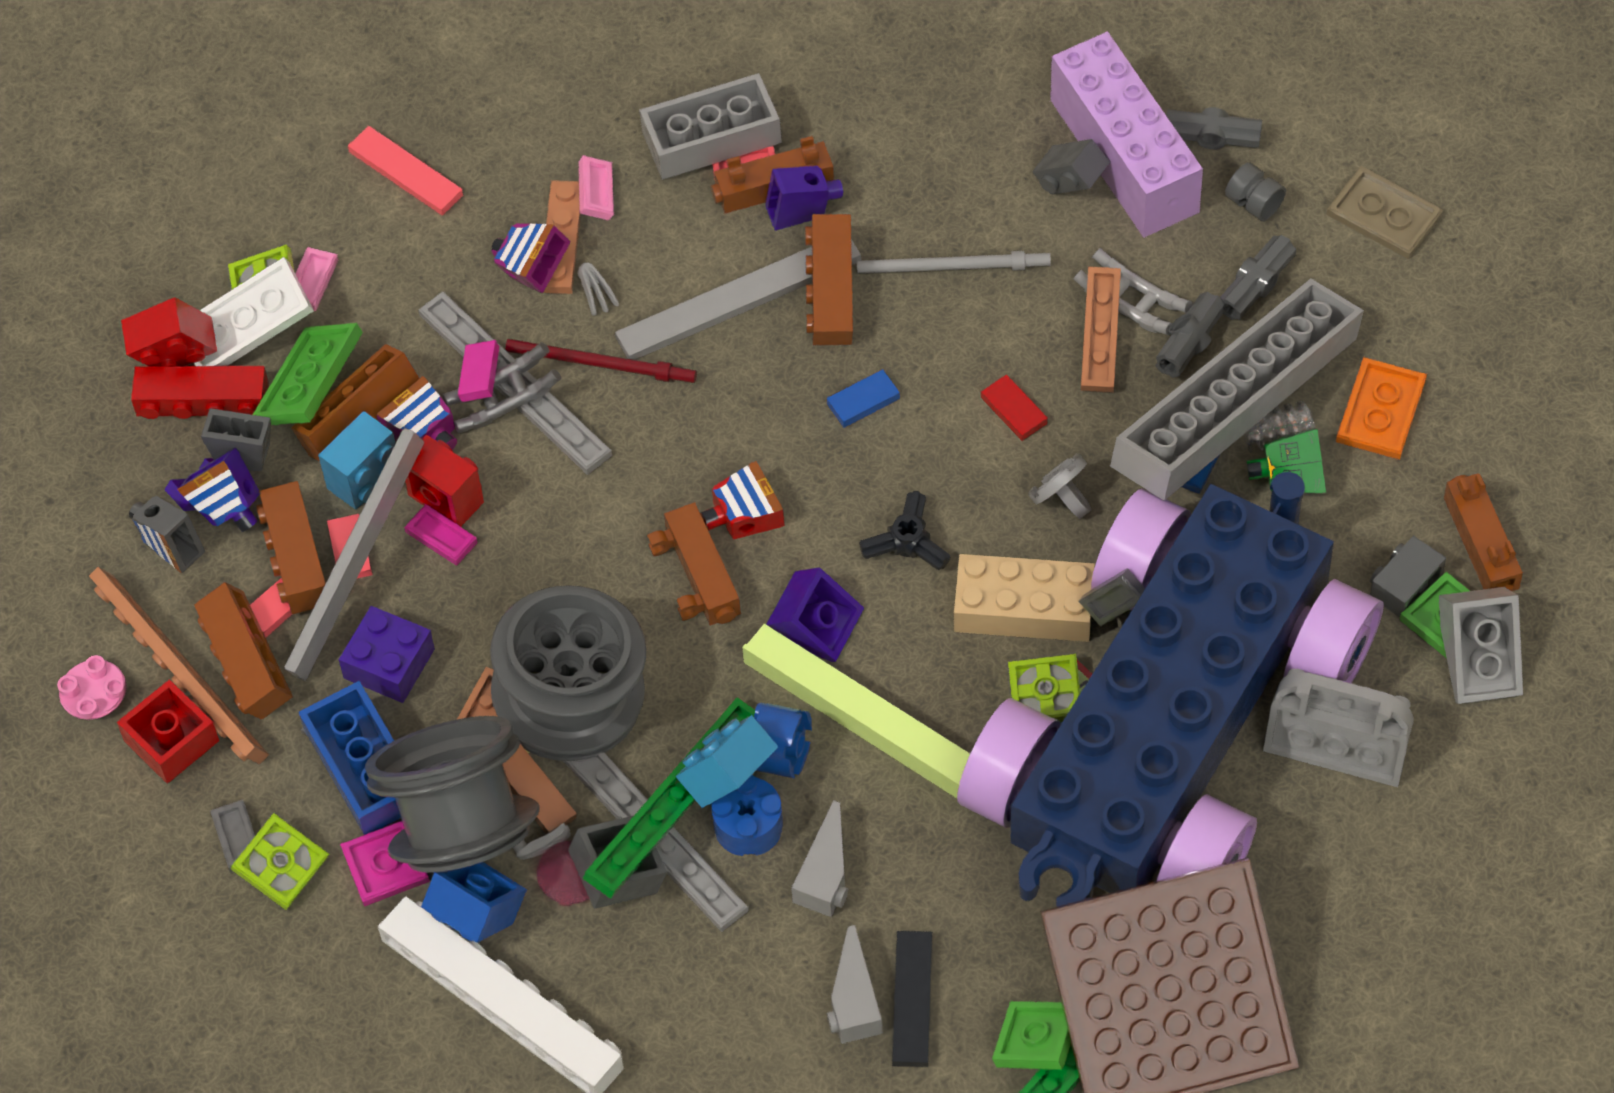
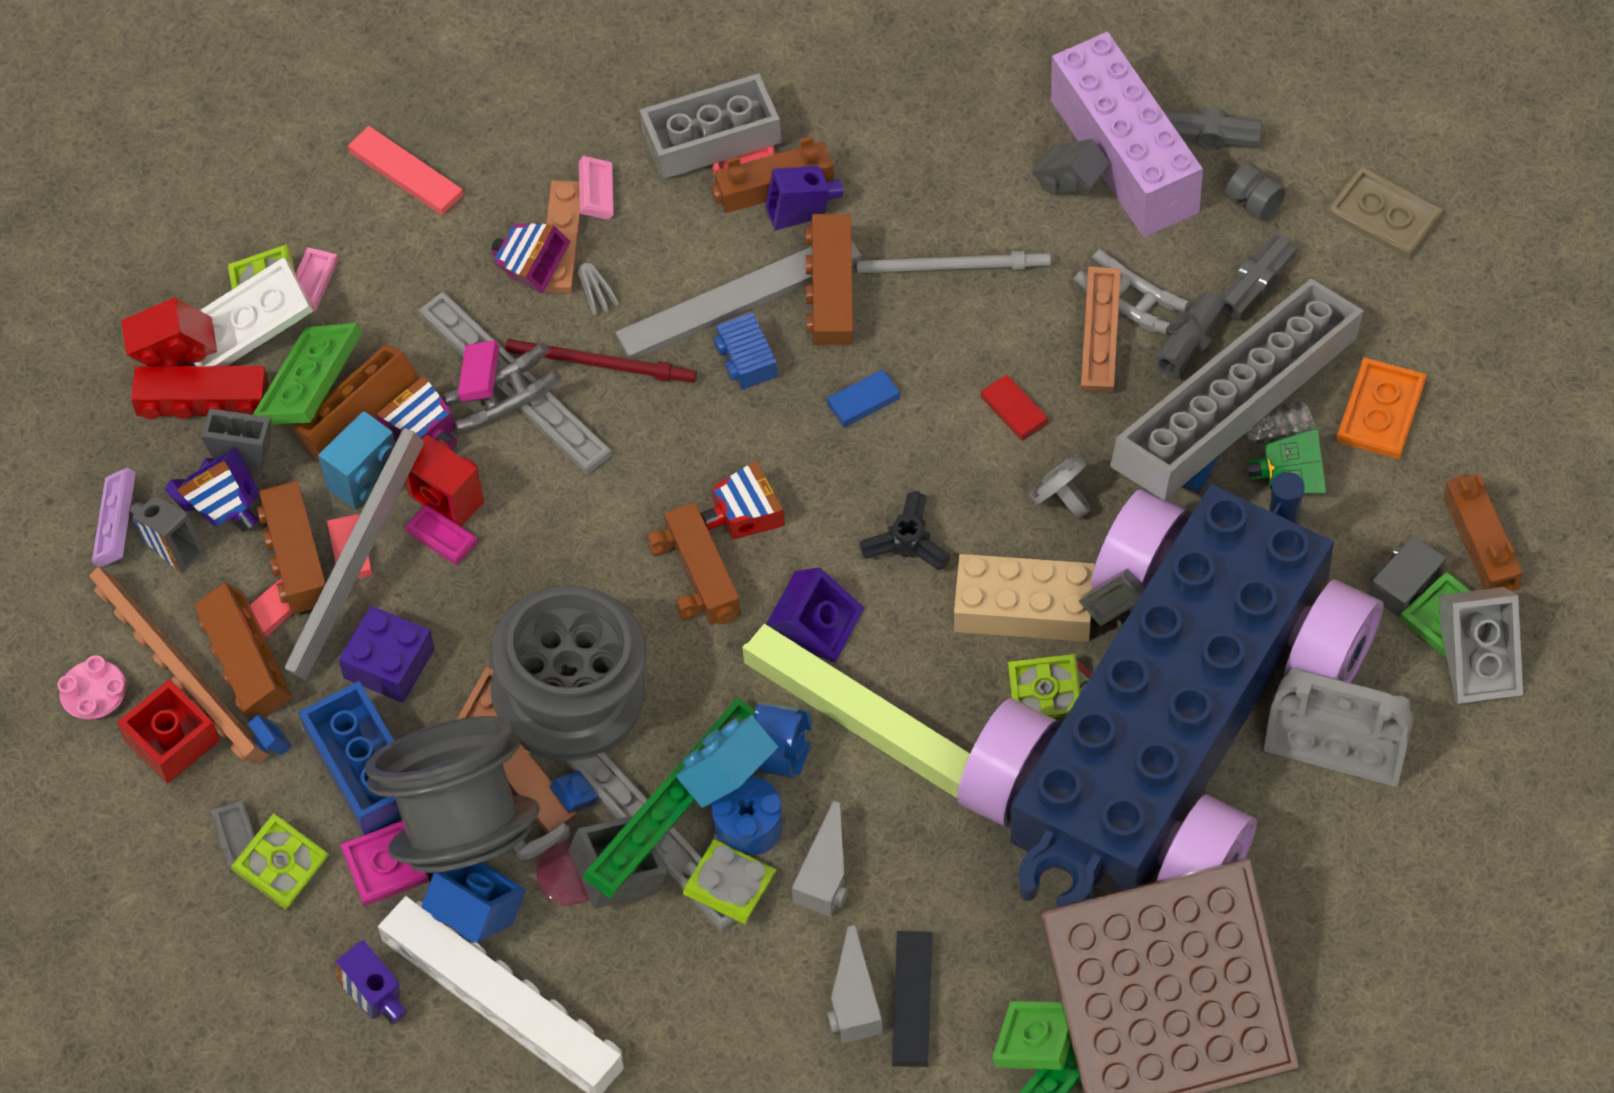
(113, 517): none -> lavender tile
(268, 735): none -> blue plate
(362, 972): none -> dark purple torso
(574, 791): none -> blue plate
(729, 881): none -> piece
(746, 351): none -> blue brick

